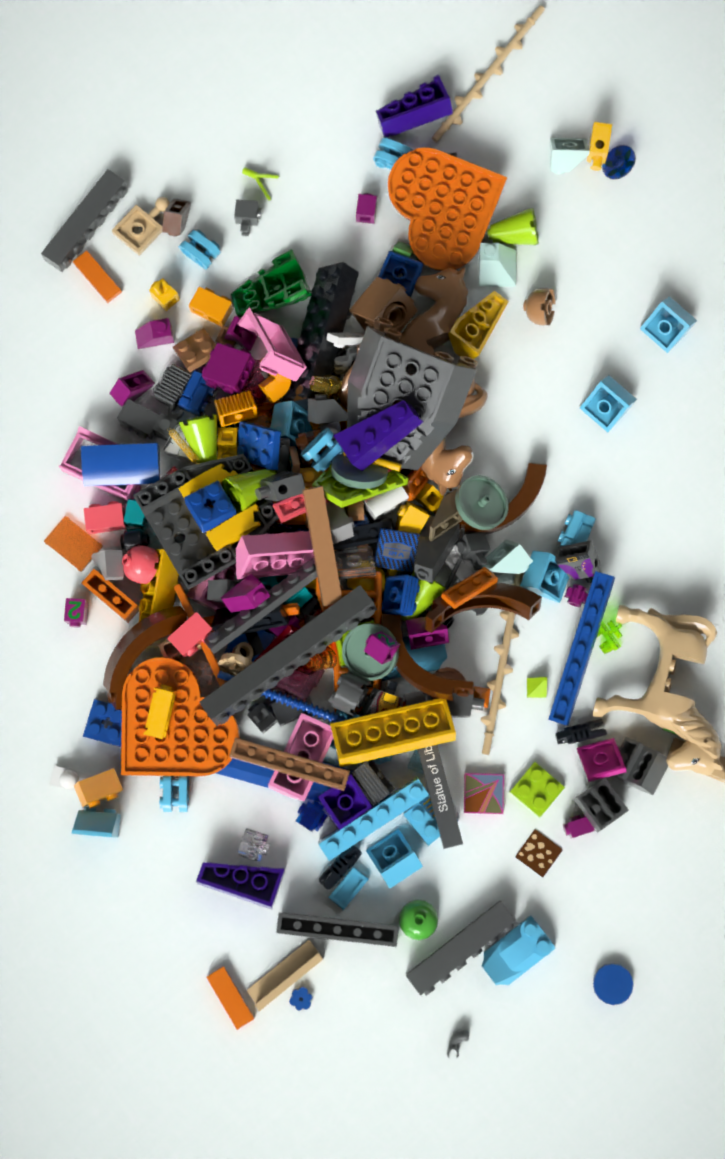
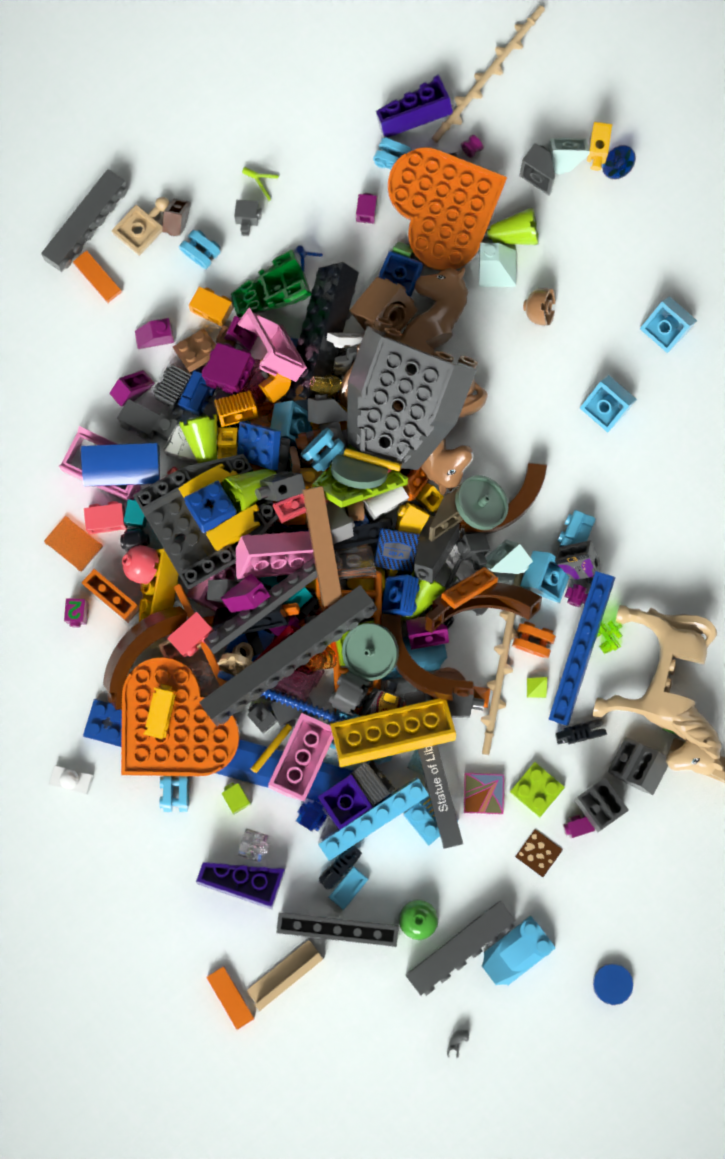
(97, 788): light orange brick -> none
(97, 823): medium azure slope -> none
(109, 564): light grey slope -> none
(164, 294): yellow brick -> none
(189, 449): yellow piece -> none
(235, 797): none -> lime brick
(271, 748): none -> yellow bar
(289, 764): medium nougat tile -> none
(295, 1001): blue plant -> none
(302, 253): none -> clear blue plant
(377, 434): dark purple wedge -> none
(381, 647): magenta brick -> none
(394, 858): medium azure slope -> none
(472, 146): none -> magenta wheel
(476, 325): yellow wedge -> none
(538, 168): none -> dark grey slope
(544, 636): none -> orange brick
(601, 760): dark pink tile -> none

